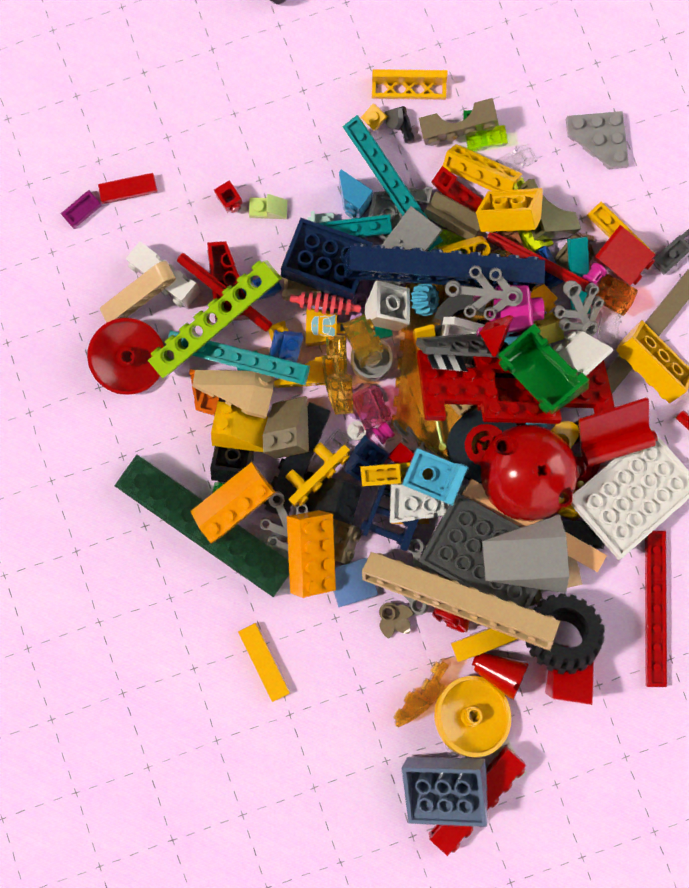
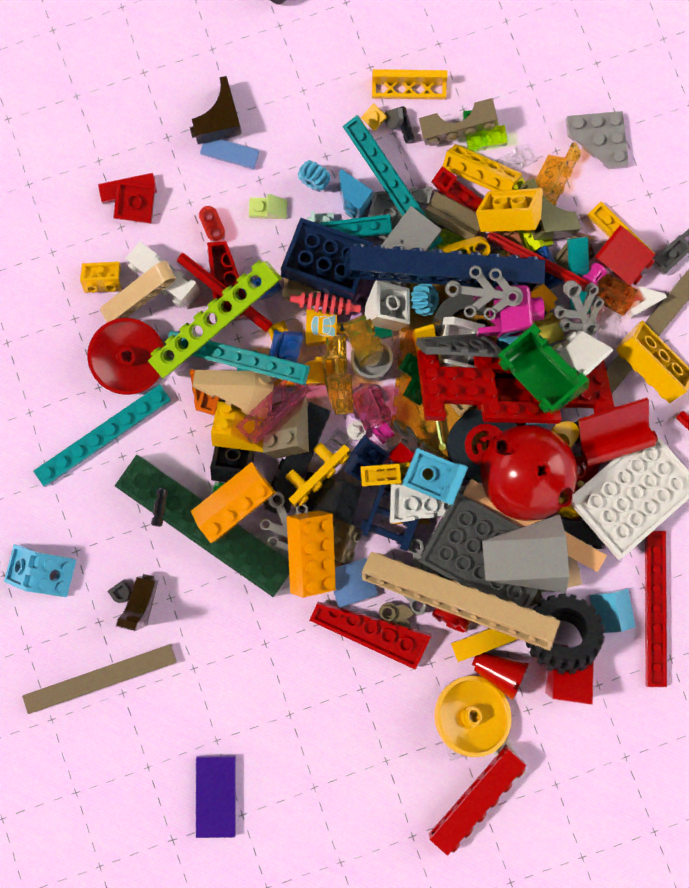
(31, 571): none -> medium azure bracket
(81, 209): magenta tile -> none
(99, 678): none -> dark tan tile
(101, 277): none -> yellow bracket
(102, 435): none -> teal plate
(120, 592): none -> dark grey tile
(134, 201): none -> red tile
(139, 604): none -> dark brown arch
(159, 507): none -> black axle
(212, 225): none -> clear red plate
(216, 796): none -> dark purple tile
(220, 120): none -> dark brown arch
(228, 191): red brick -> none
(231, 153): none -> medium blue tile
(264, 662): yellow tile -> none
(275, 416): none -> clear pink fence
(314, 175): none -> medium azure gear
(387, 638): none -> red wing
(410, 368): none -> dark green plate
(419, 702): clear yellow slope -> none
(445, 791): sand blue slope -> none
(447, 362): sticker -> none
(495, 333): red slope -> none
(556, 173): none -> clear yellow bracket
(614, 610): none -> medium azure slope
(647, 298): none -> white slope

